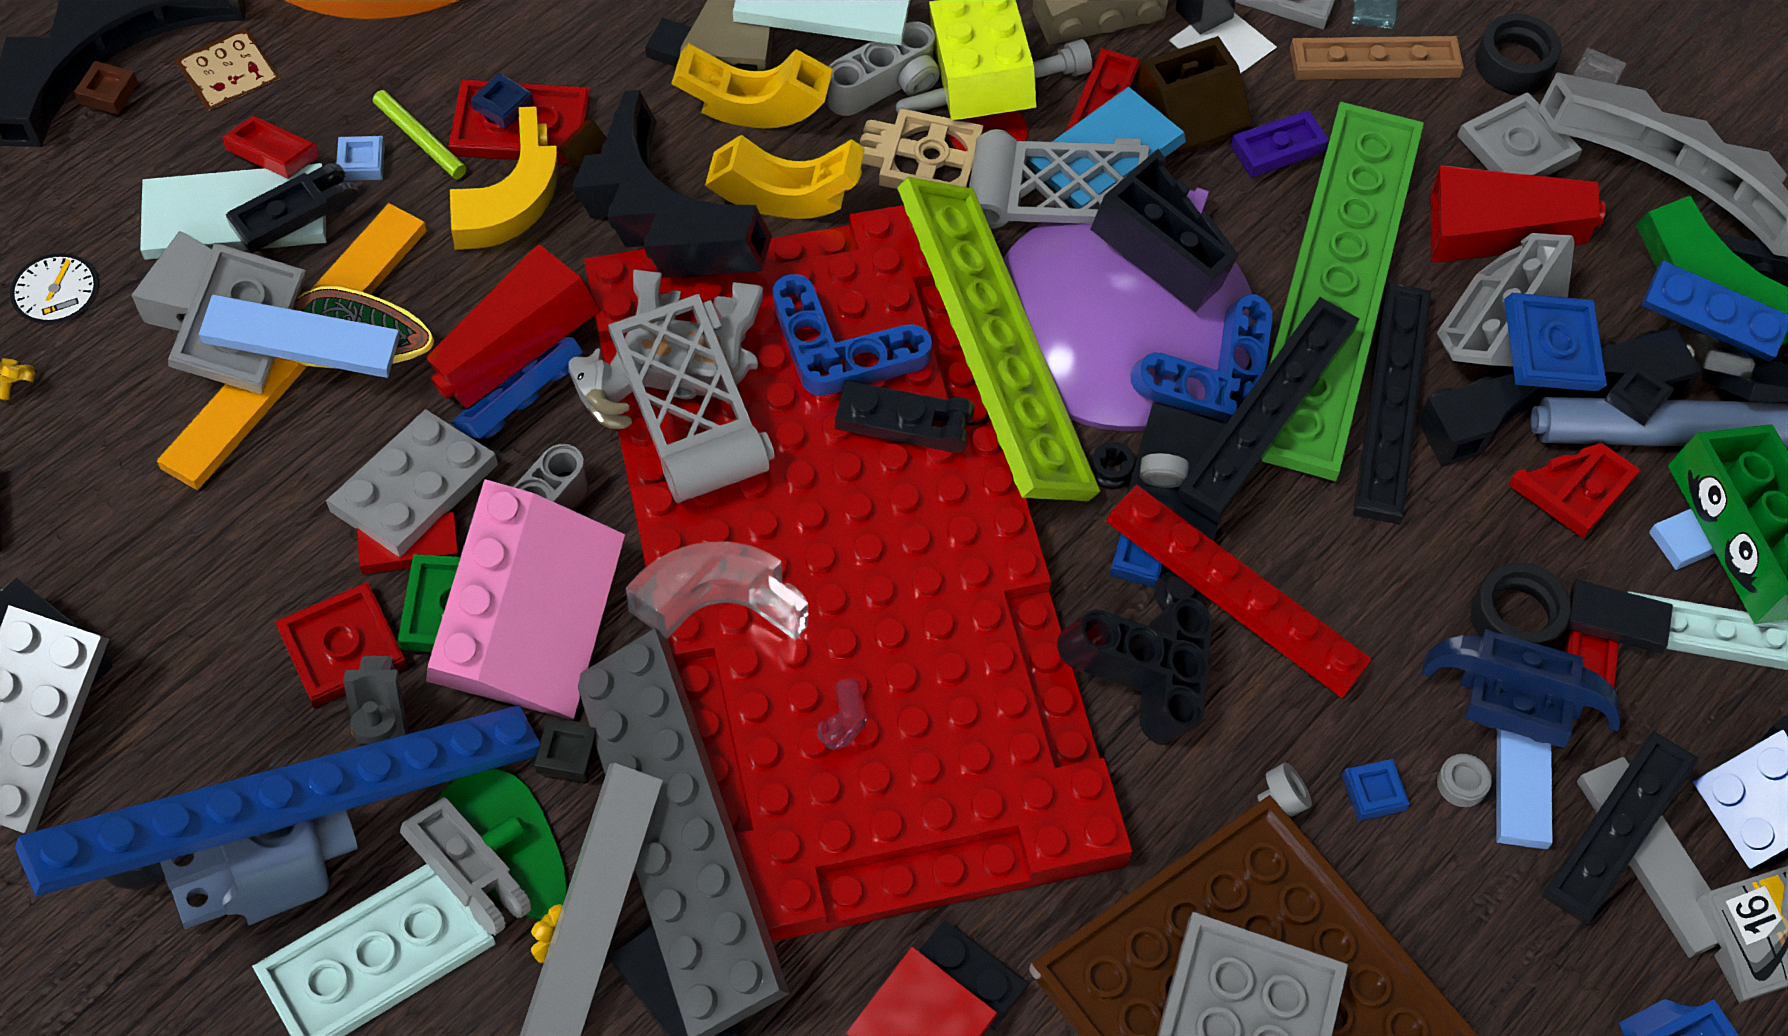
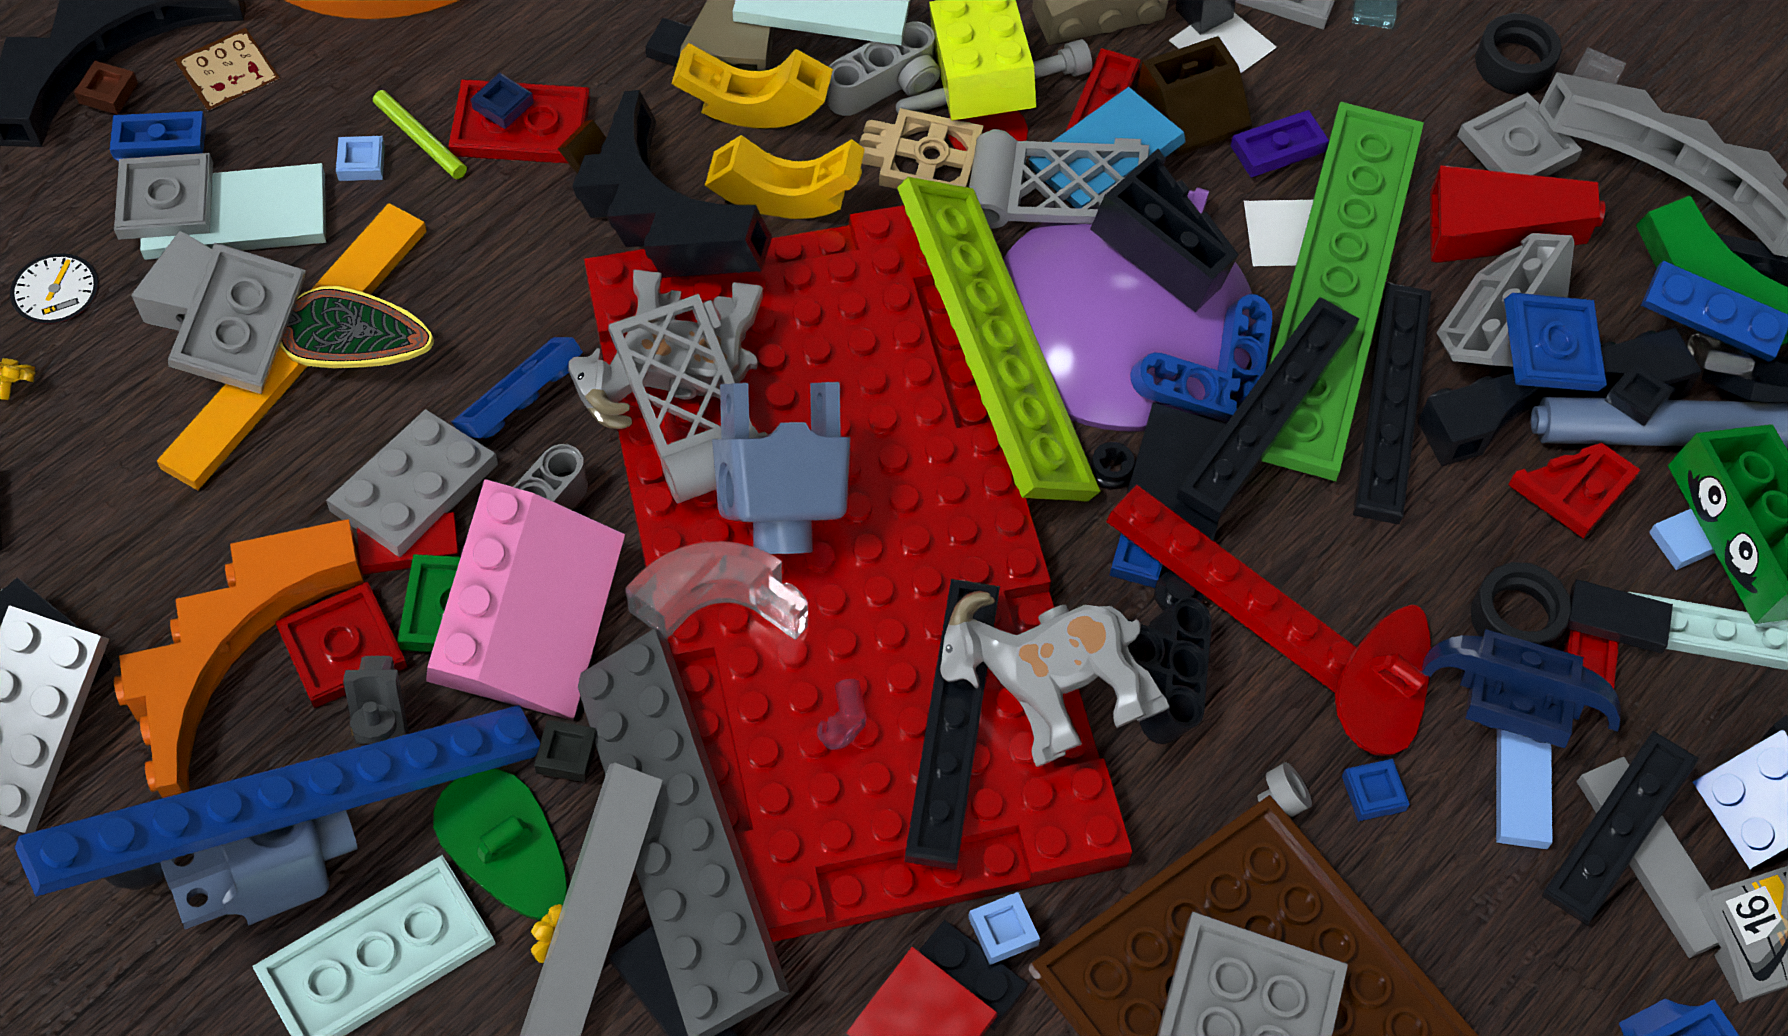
(157, 134): none -> blue slope
(163, 196): none -> light grey tile
(266, 582): none -> orange arch
(270, 147): red tile -> none
(291, 206): black hinge -> none
(299, 336): light blue tile -> none
(465, 864): light grey hinge -> none
(511, 327): red slope -> none
(512, 206): yellow arch -> none
(782, 477): none -> sand blue piece
(827, 353): blue beam -> none
(904, 416): black plate -> none
(948, 751): none -> black tile
(1004, 928): none -> light blue tile
(1050, 661): none -> light grey animal
(1164, 470): light grey tile -> none
(1276, 230): none -> white sticker
(1376, 57): medium nougat tile -> none
(1382, 683): none -> red shield
(1464, 780): light grey tile -> none

